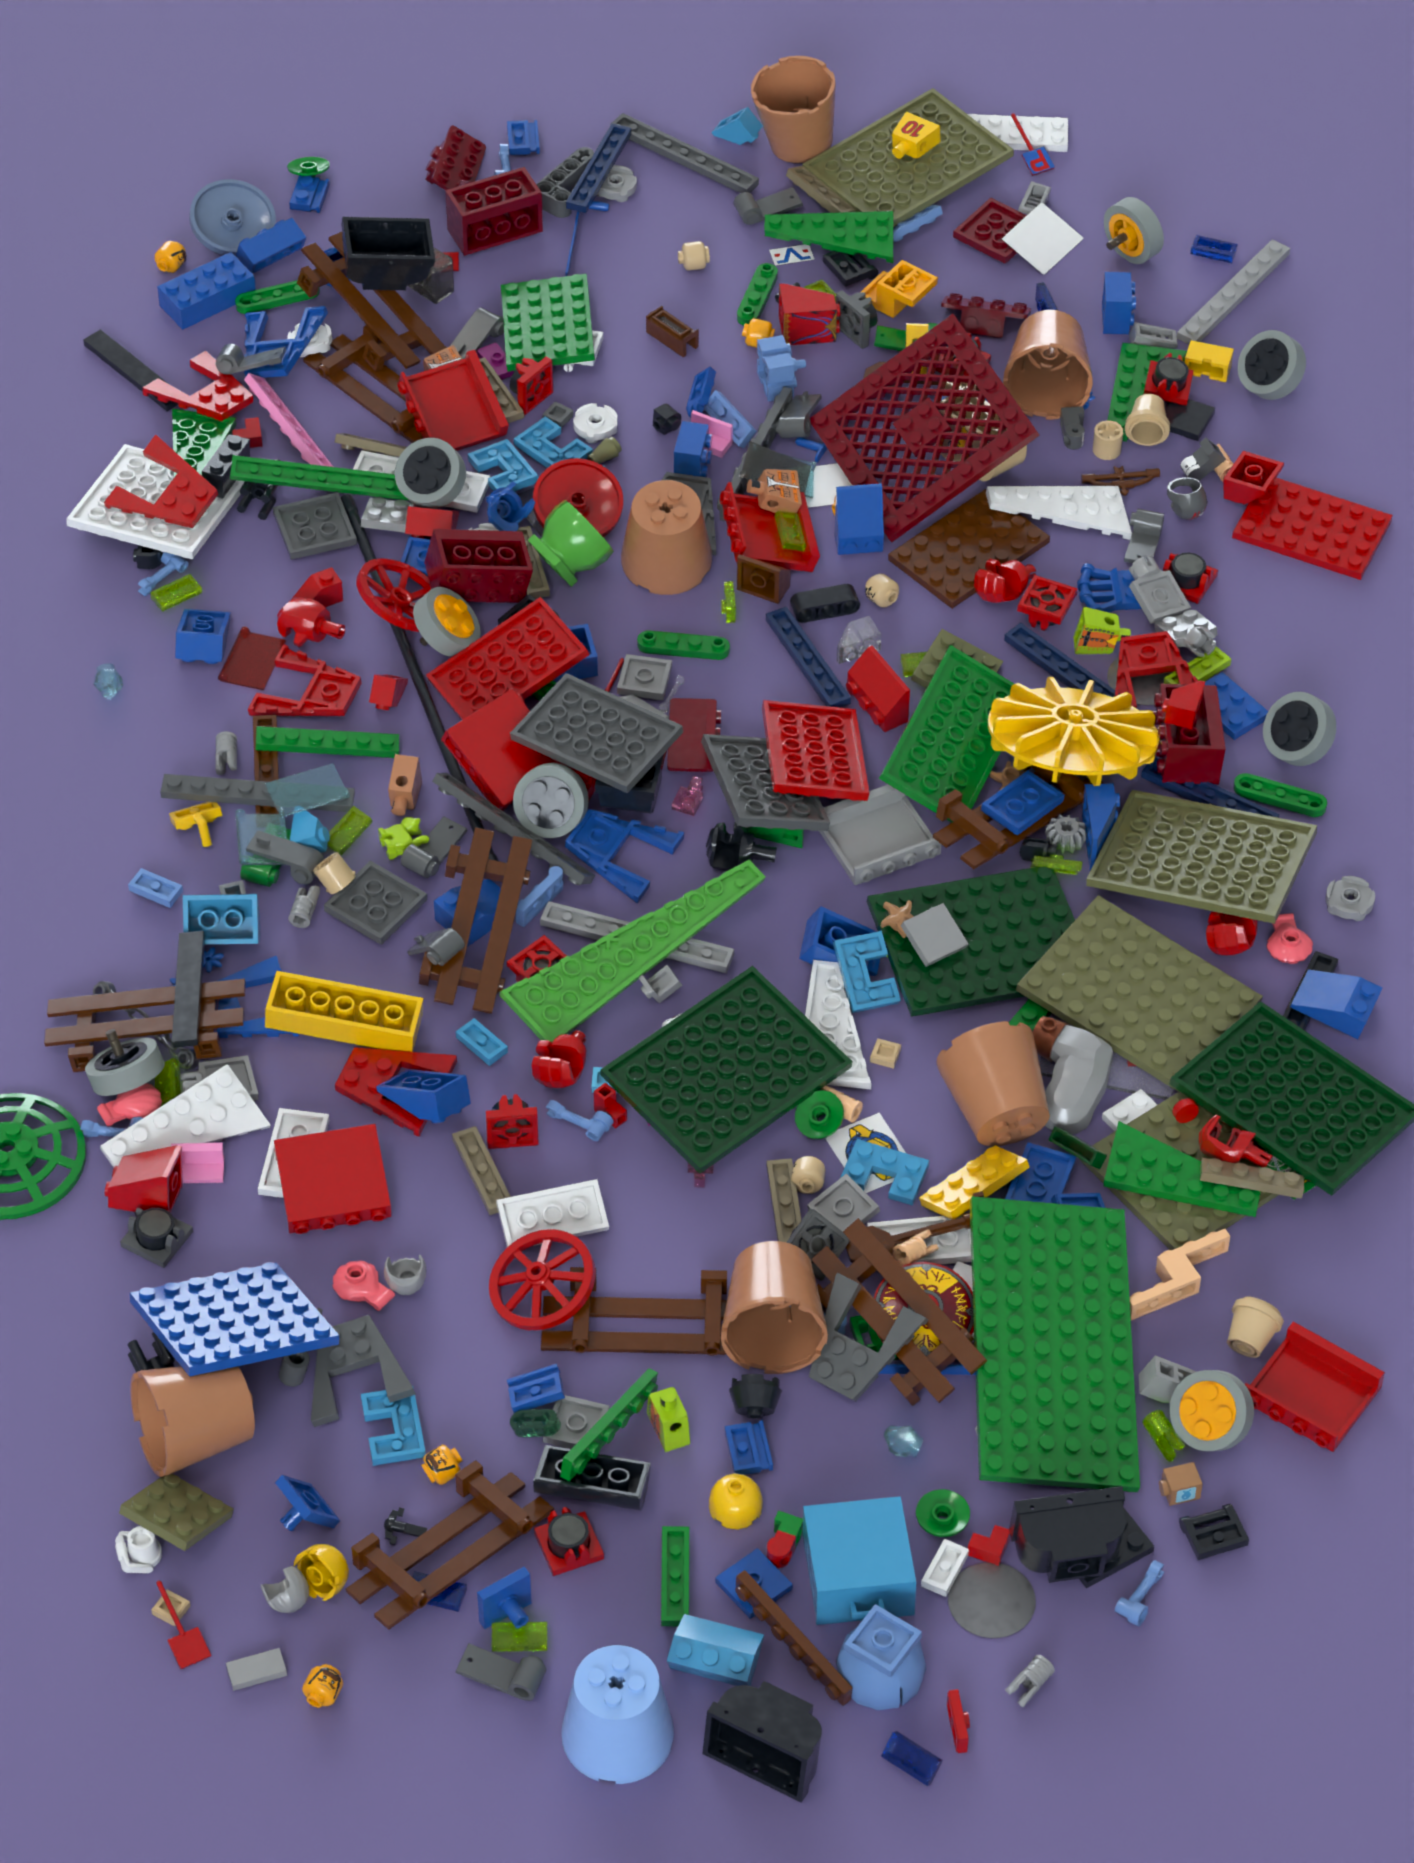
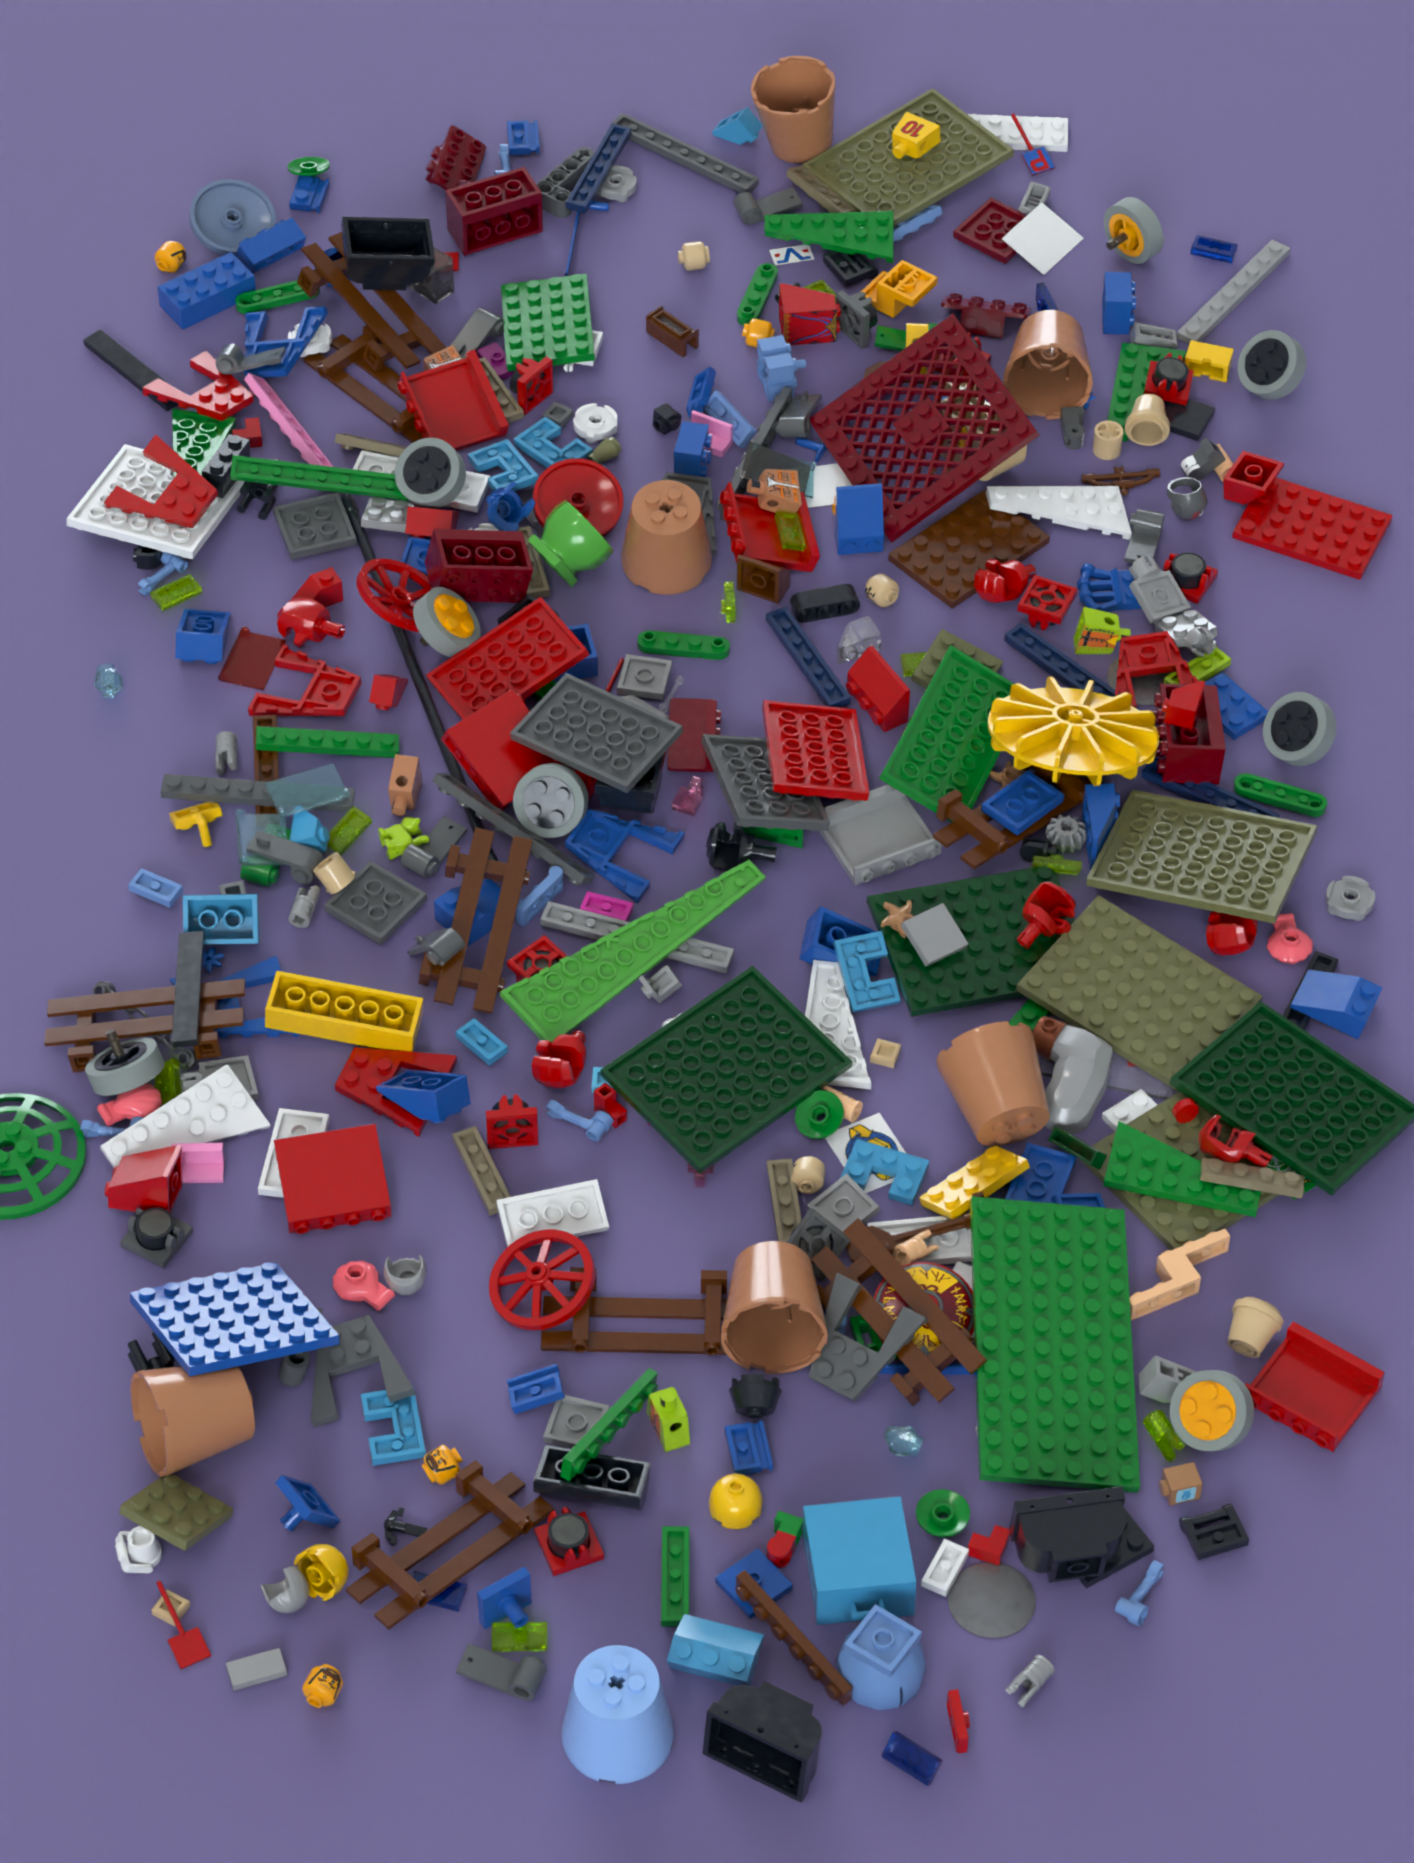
(536, 1423): clear green beam -> none
(607, 906): none -> dark pink plate
(1042, 913): none -> red piece

